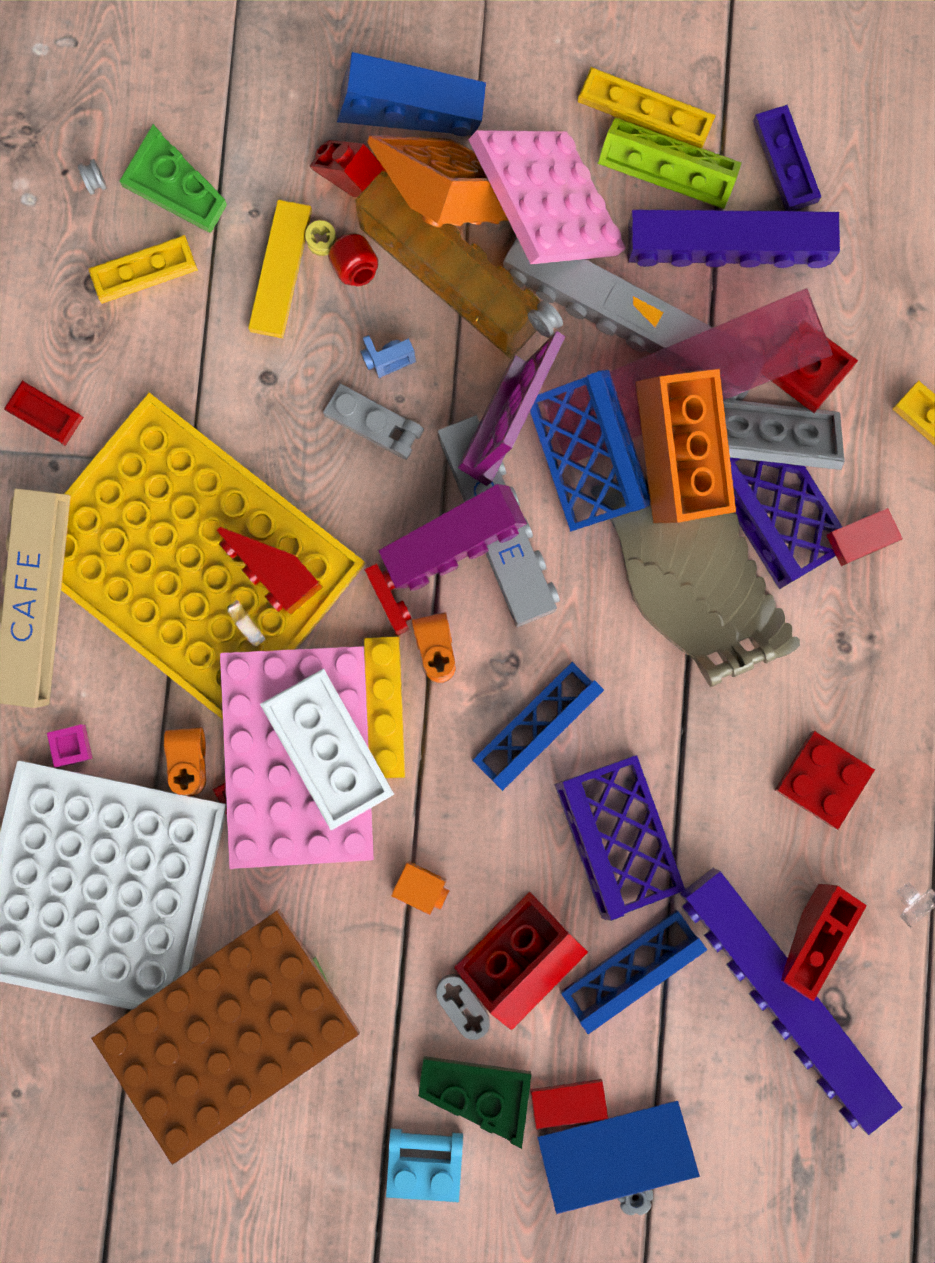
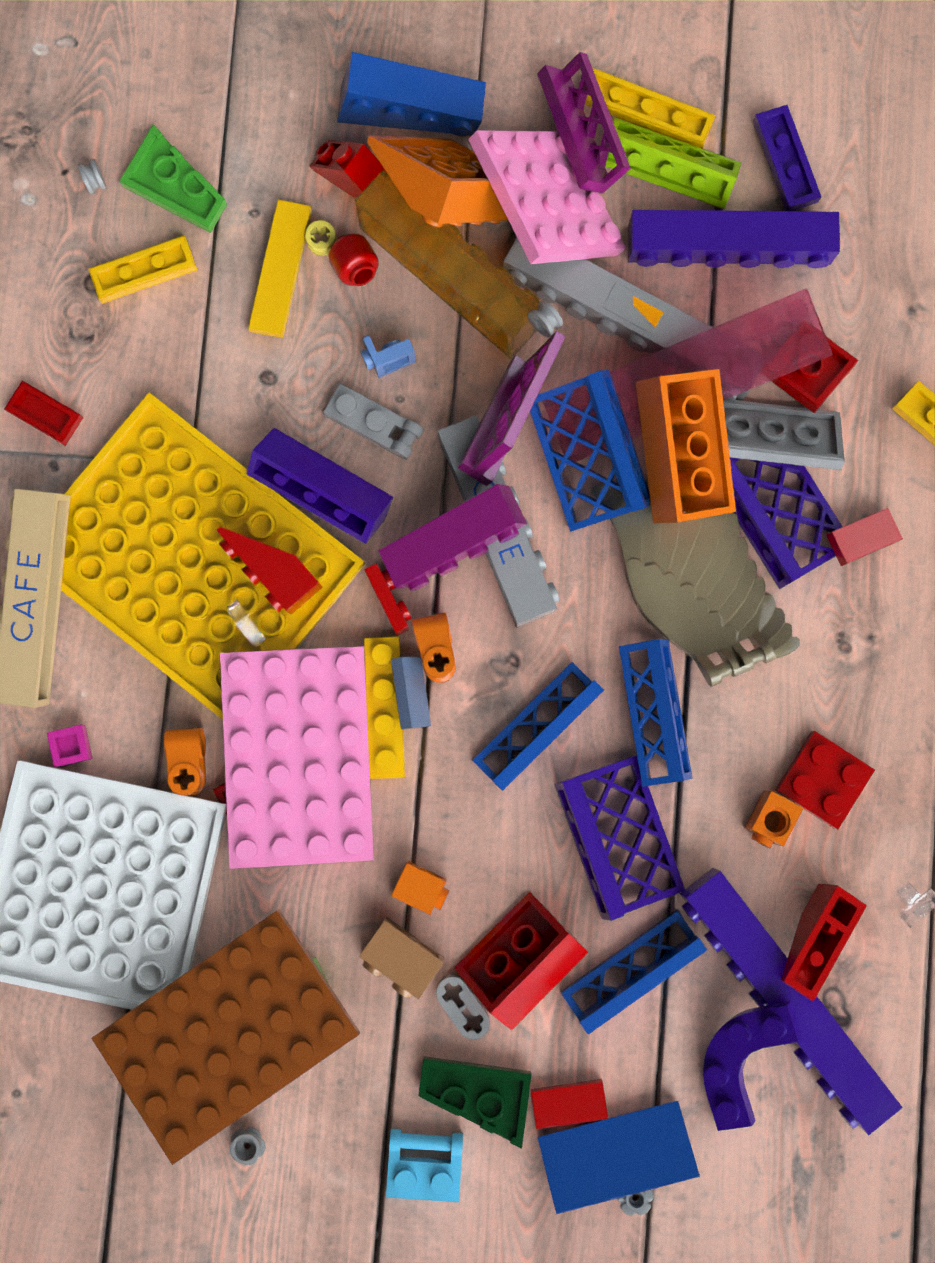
(240, 1153): none -> light grey plate
(319, 485): none -> dark purple brick
(327, 749): white tile -> none
(401, 959): none -> medium nougat brick
(411, 692): none -> sand blue tile
(578, 130): none -> magenta fence
(668, 710): none -> blue fence
(727, 1055): none -> dark purple plate
(788, 815): none -> orange brick

